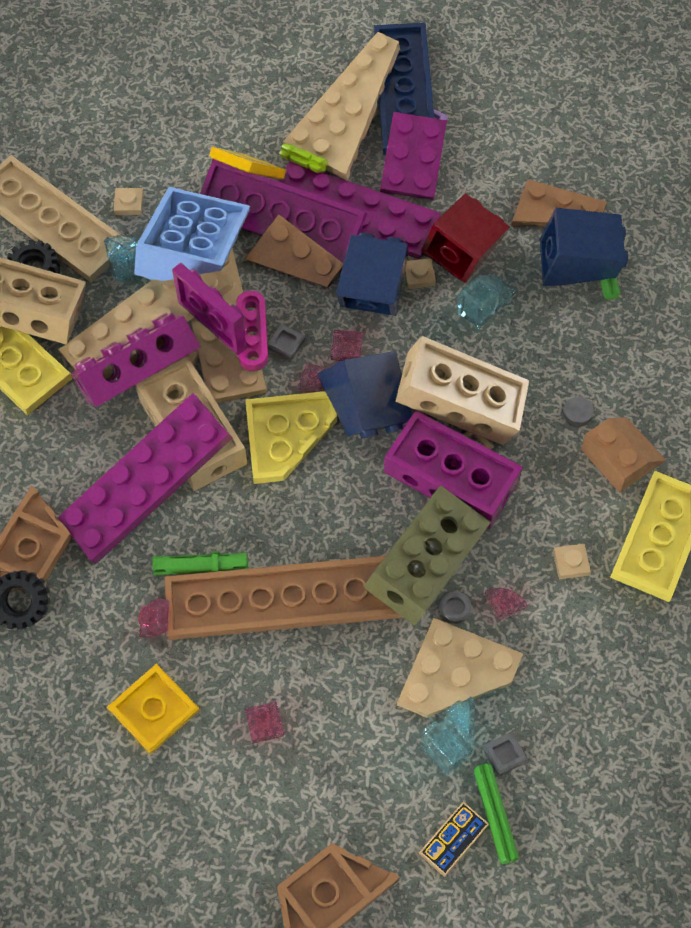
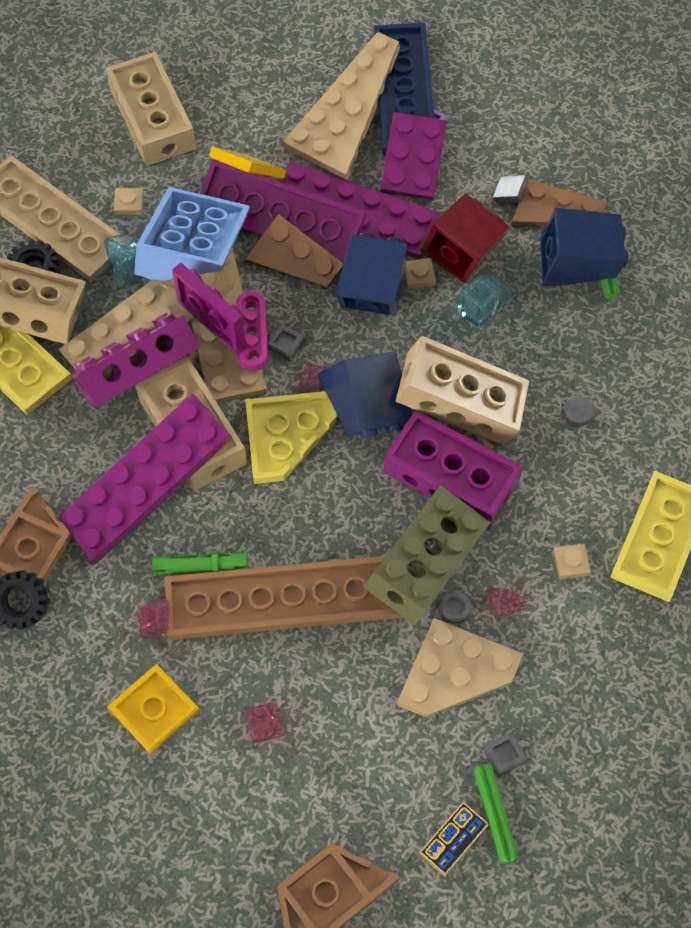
(142, 80): none -> tan brick
(303, 158): lime axle -> none
(346, 345): clear pink plate -> none
(452, 738): clear light blue slope -> none
(510, 189): none -> tile
(620, 452): medium nougat slope -> none

